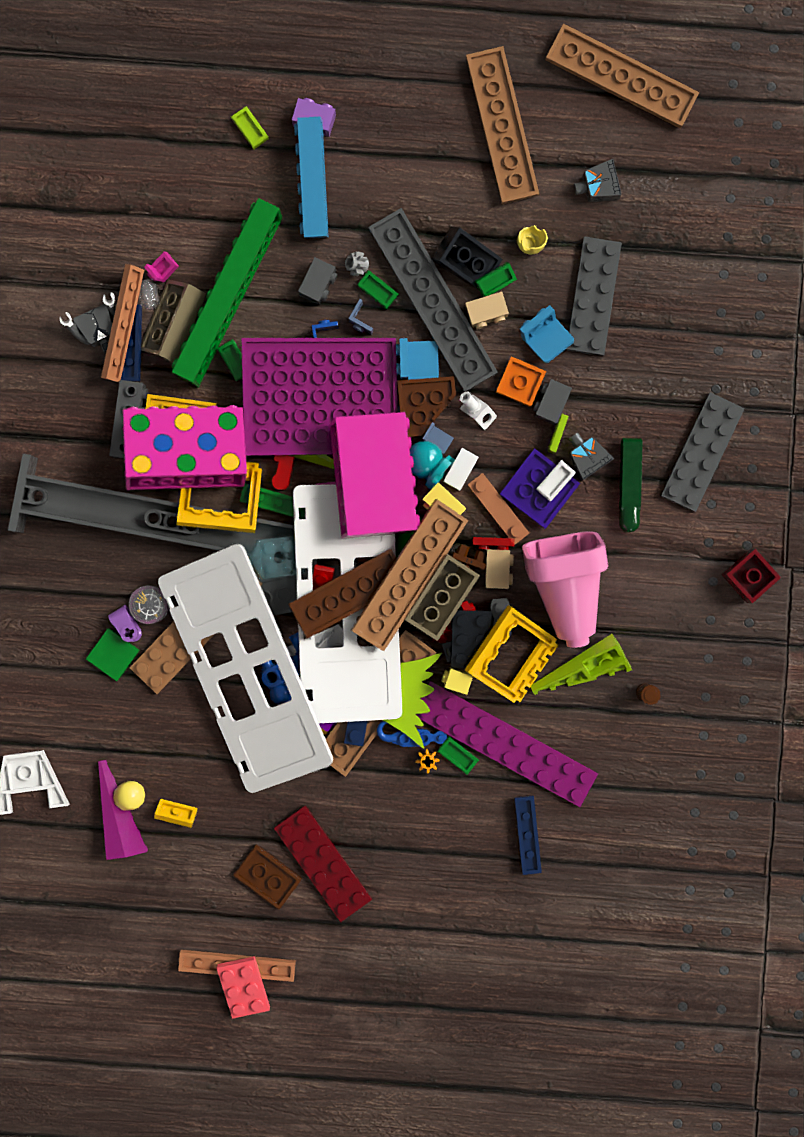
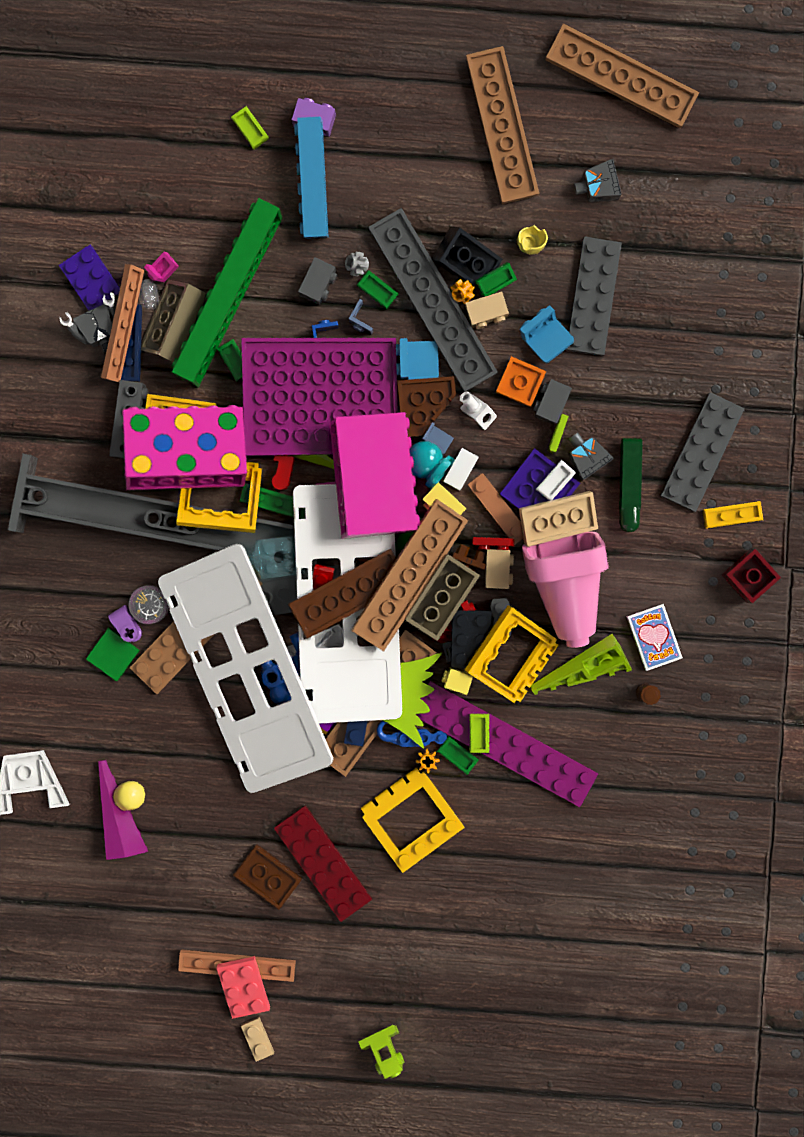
(90, 277): none -> dark purple plate
(175, 813): yellow plate -> none
(257, 1039): none -> tan plate
(392, 1066): none -> lime tile
(425, 843): none -> yellow hinge
(462, 291): none -> light orange gear
(479, 733): none -> lime tile
(527, 834): dark blue plate -> none
(558, 518): none -> tan plate
(654, 637): none -> tile
(732, 514): none -> yellow tile

